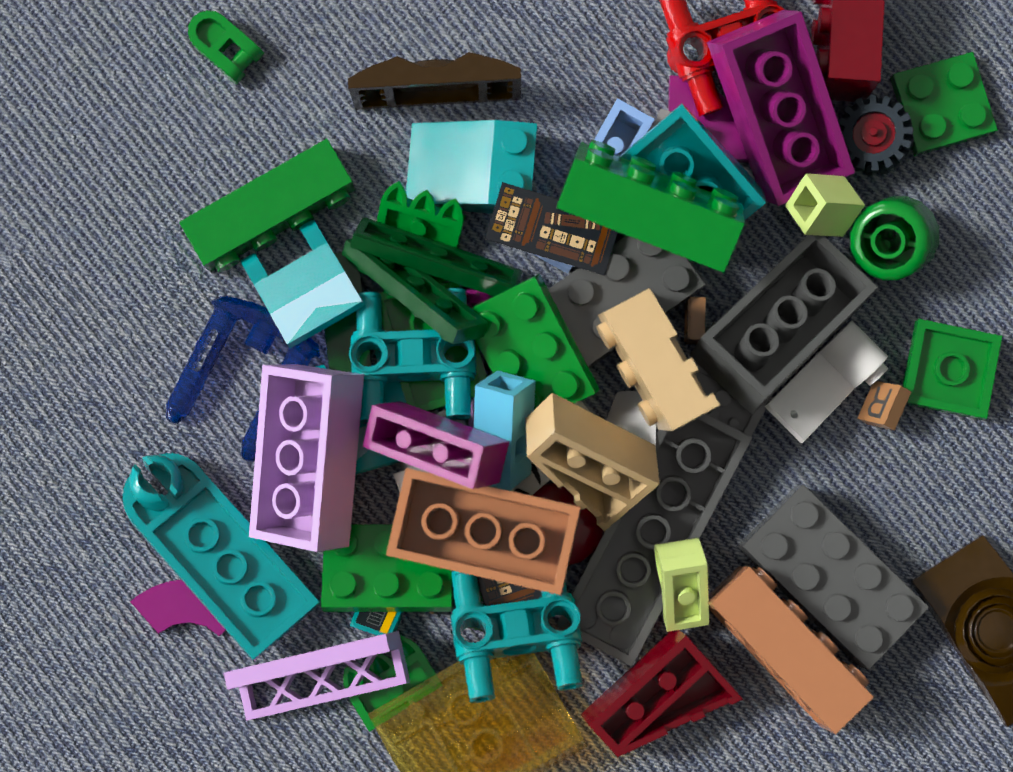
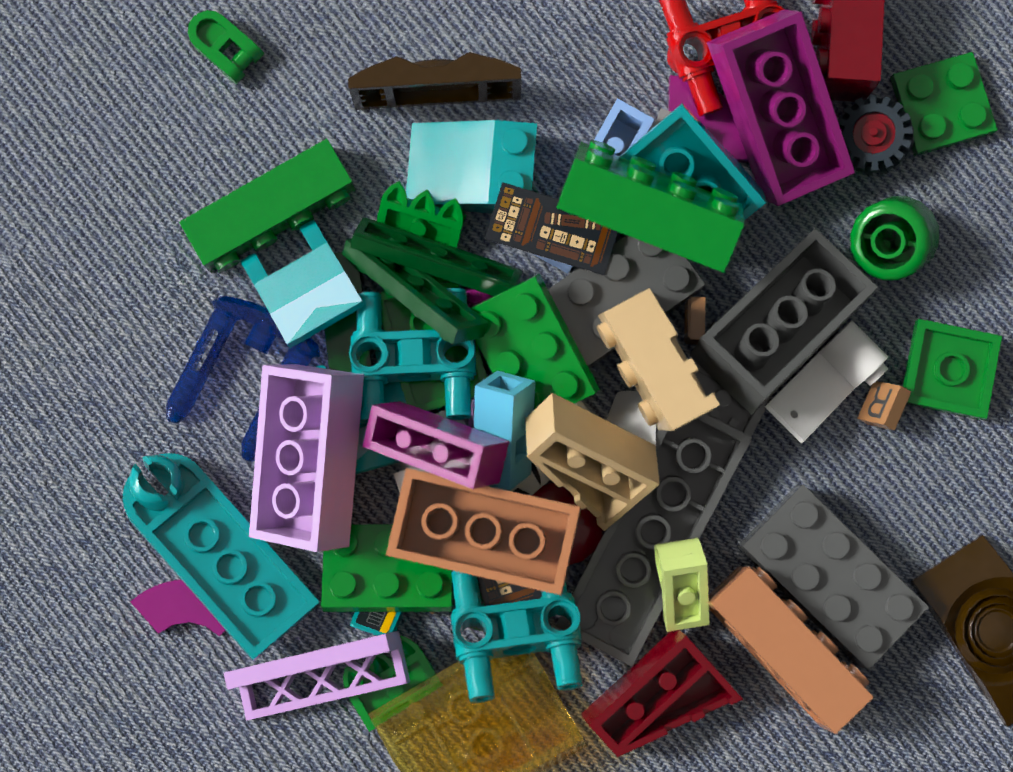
(824, 205): yellowish green brick -> none

